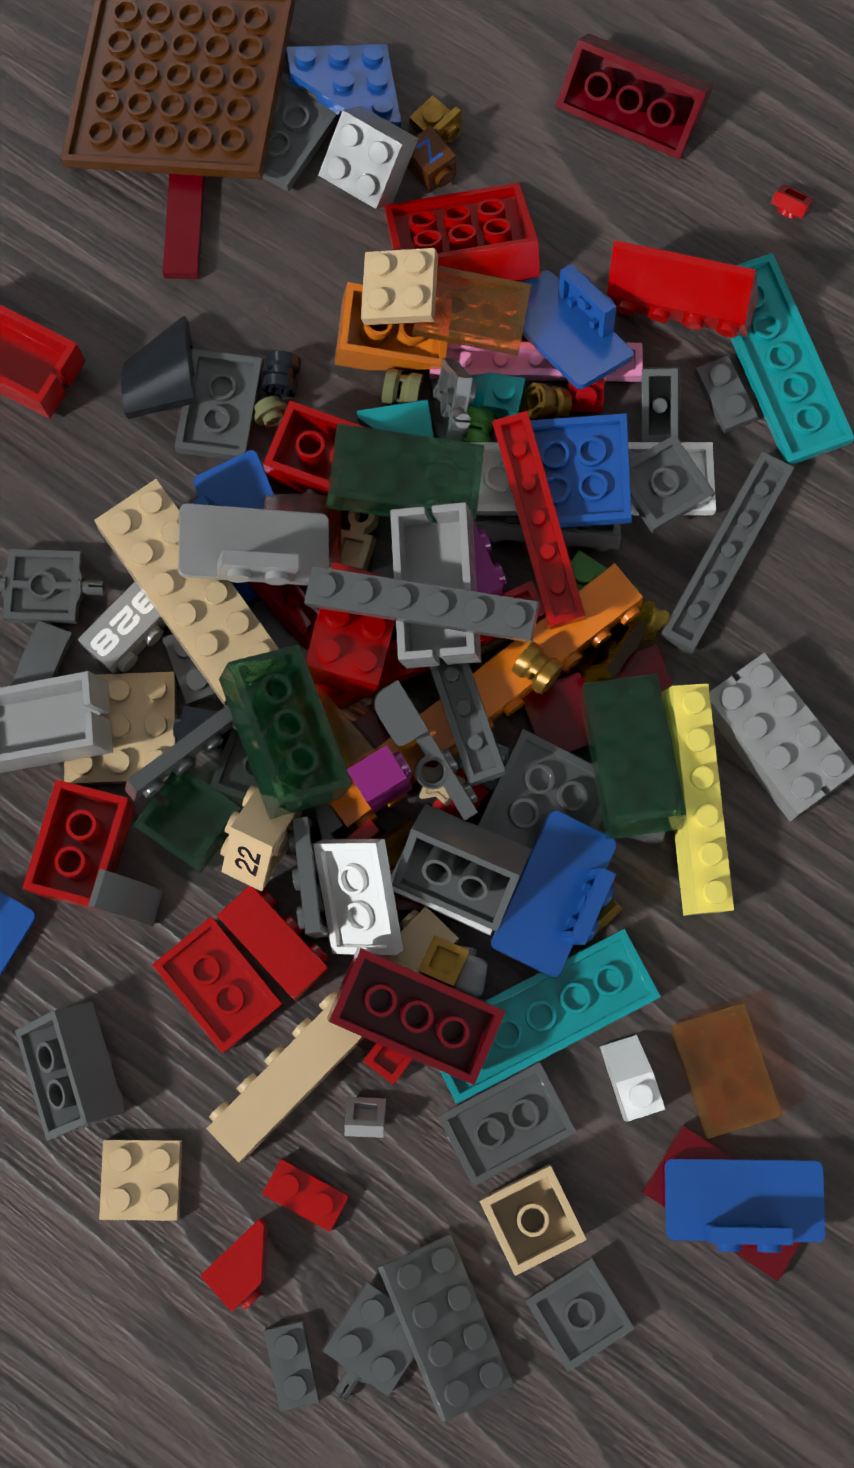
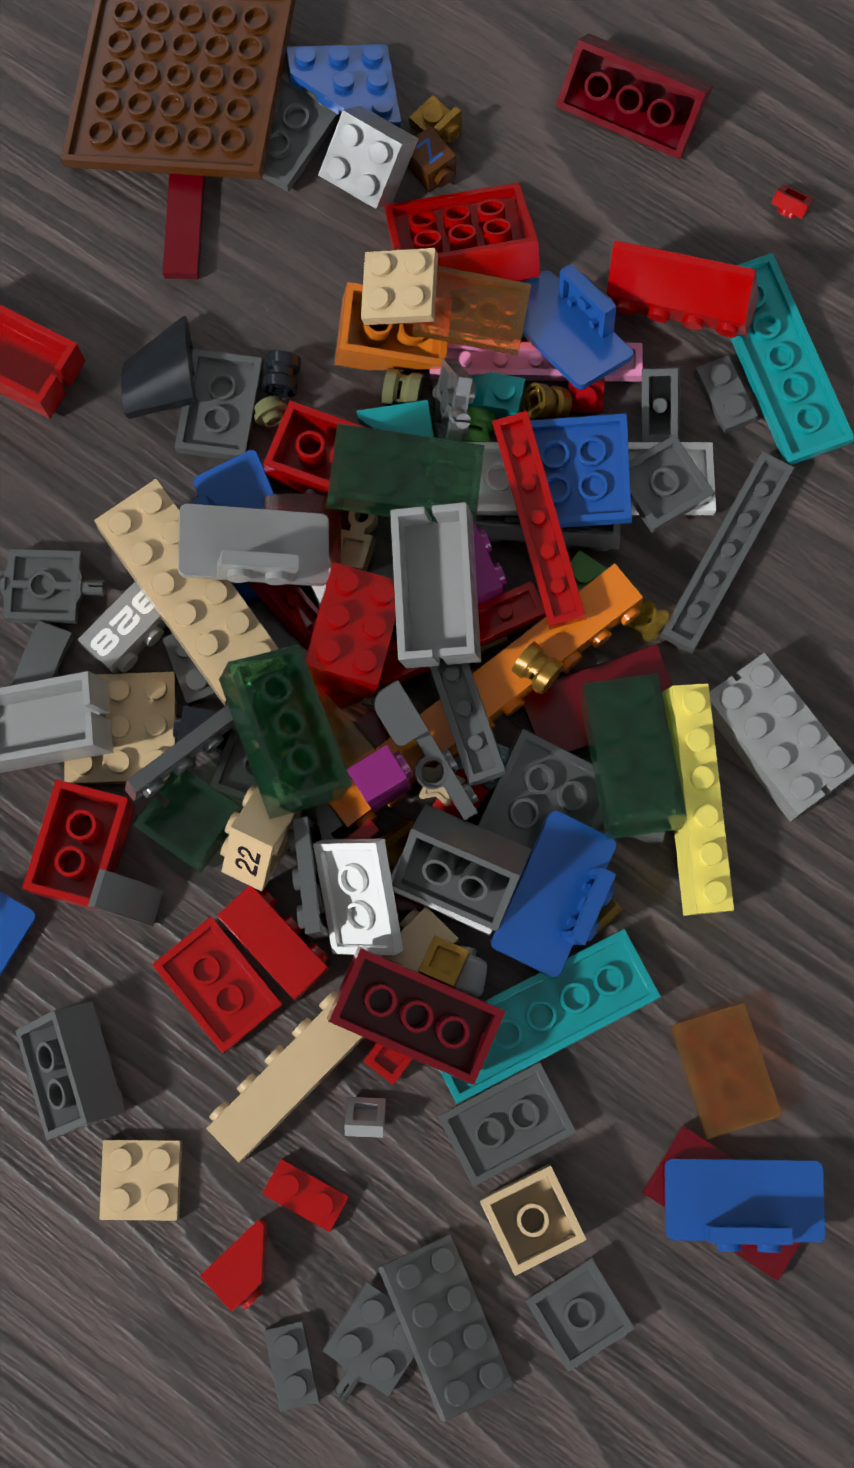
(422, 604): dark grey plate -> none
(608, 658): dark brown plate -> none
(632, 1078): white slope -> none

